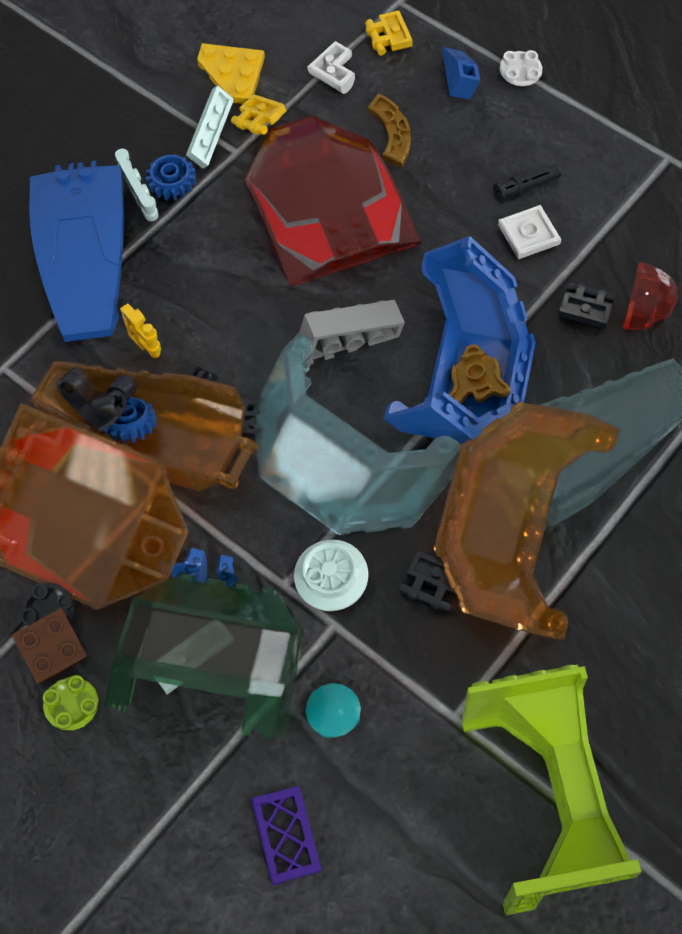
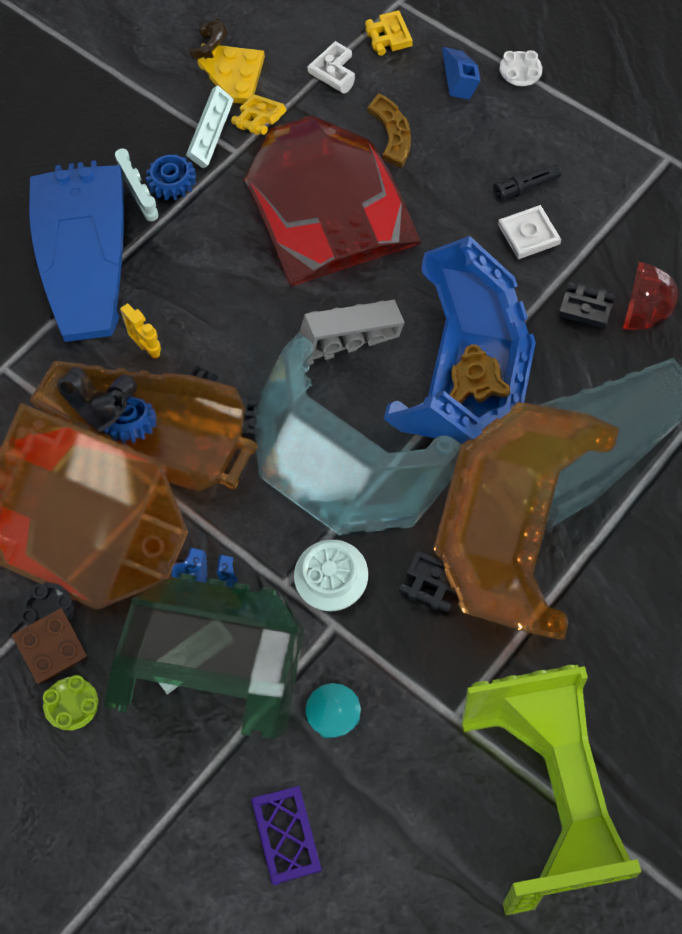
(216, 32): none -> dark brown animal

